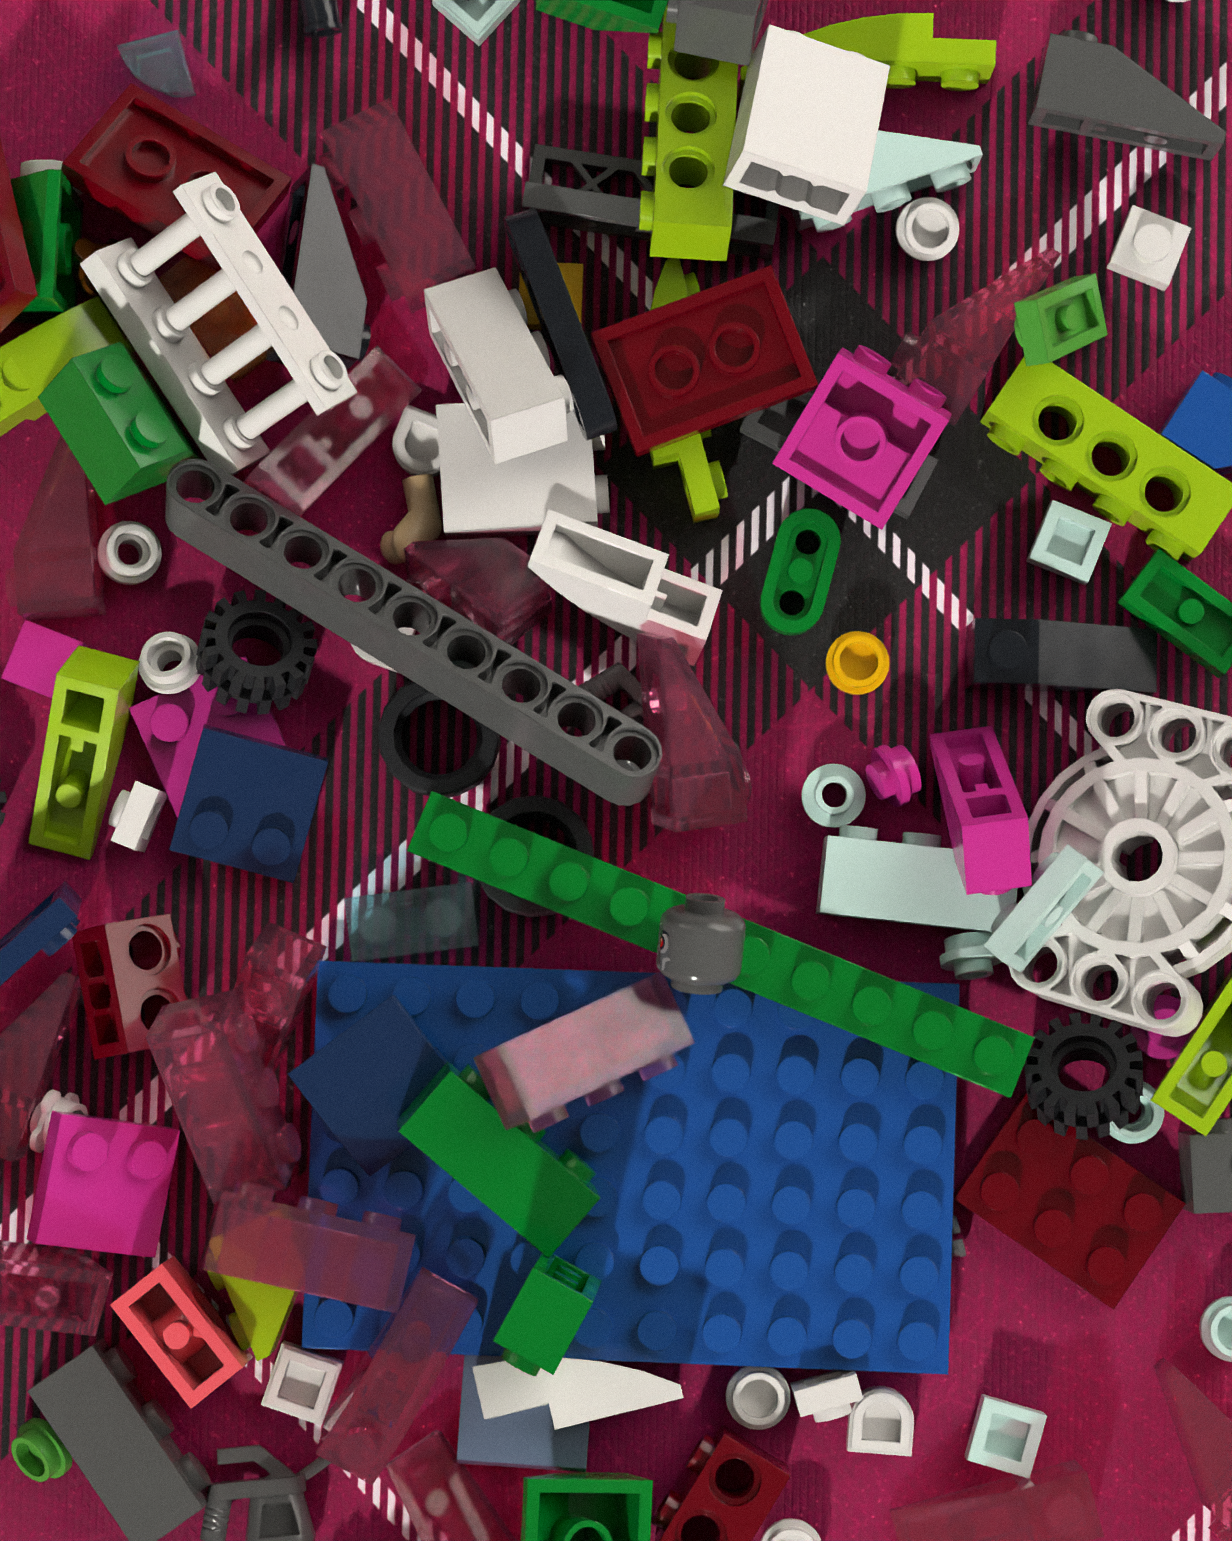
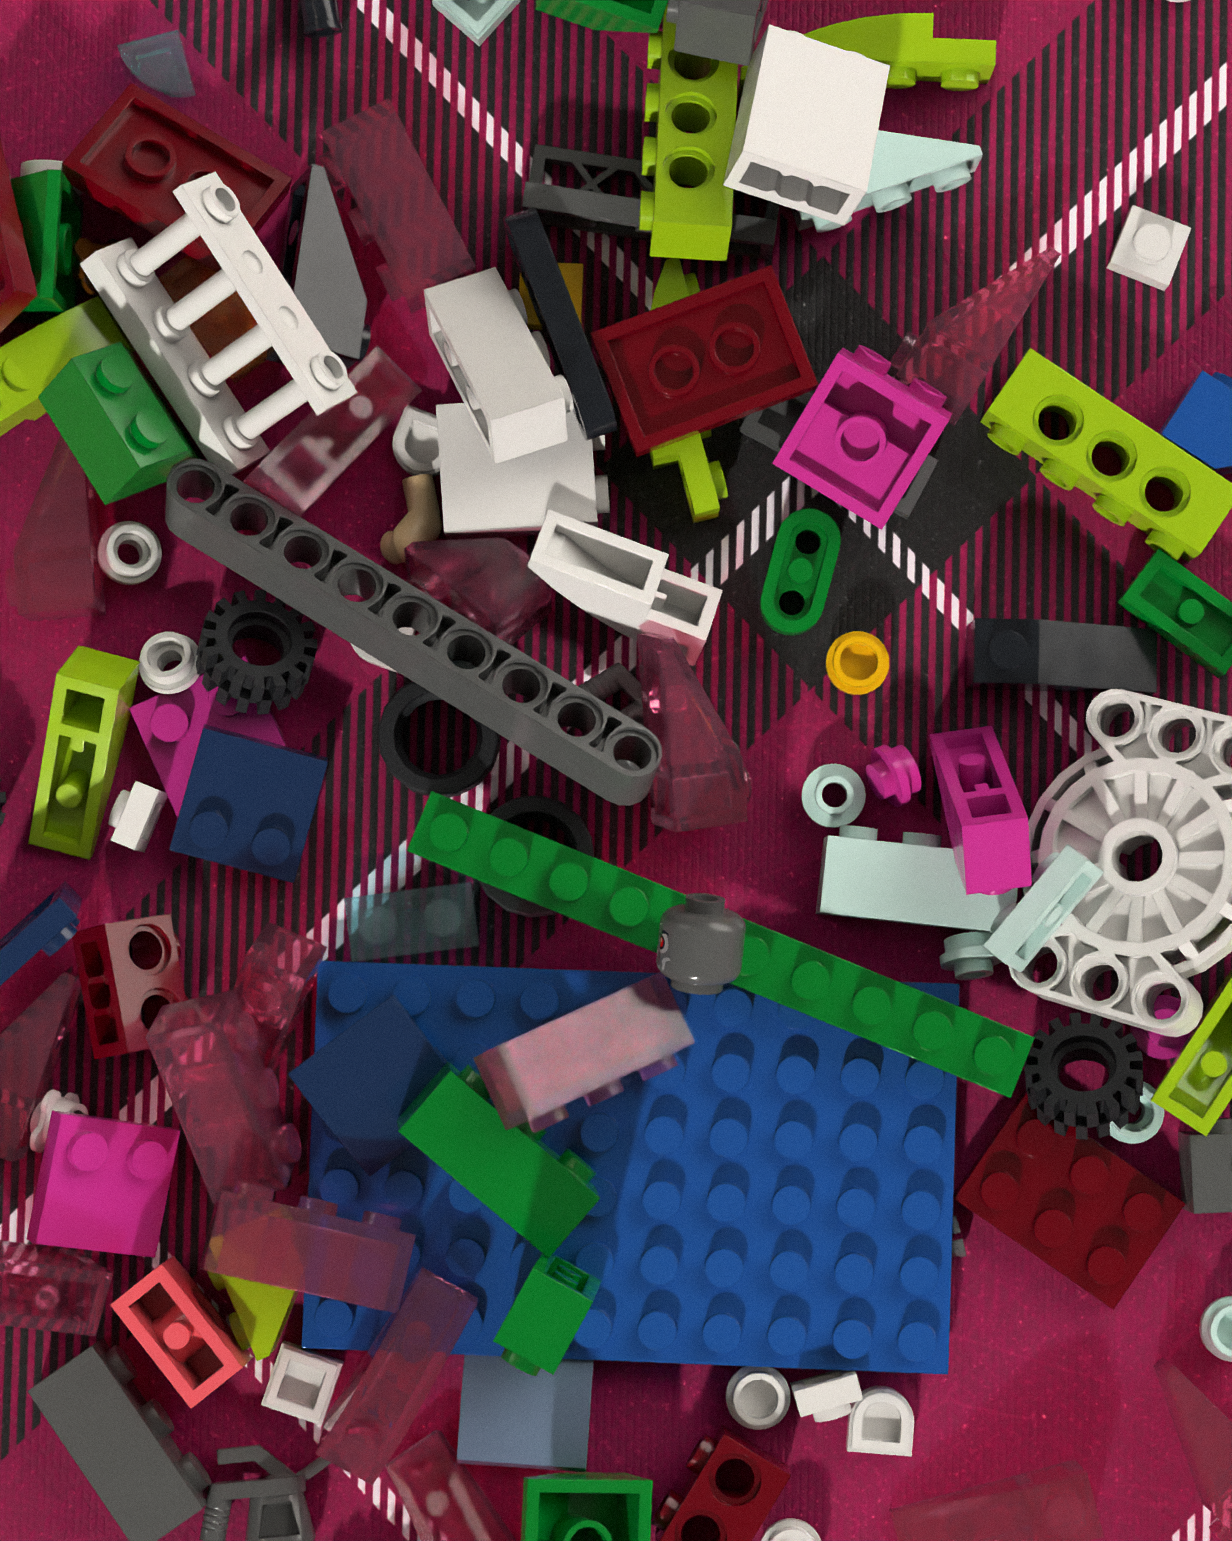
(38, 658): dark pink tile -> none
(40, 1451): bright green plate -> none
(575, 1393): white slope -> none
(927, 229): white plate -> none
(1005, 1436): light aqua plate -> none
(1060, 319): bright green plate -> none
(1068, 542): light aqua plate -> none
(1109, 97): dark grey slope -> none

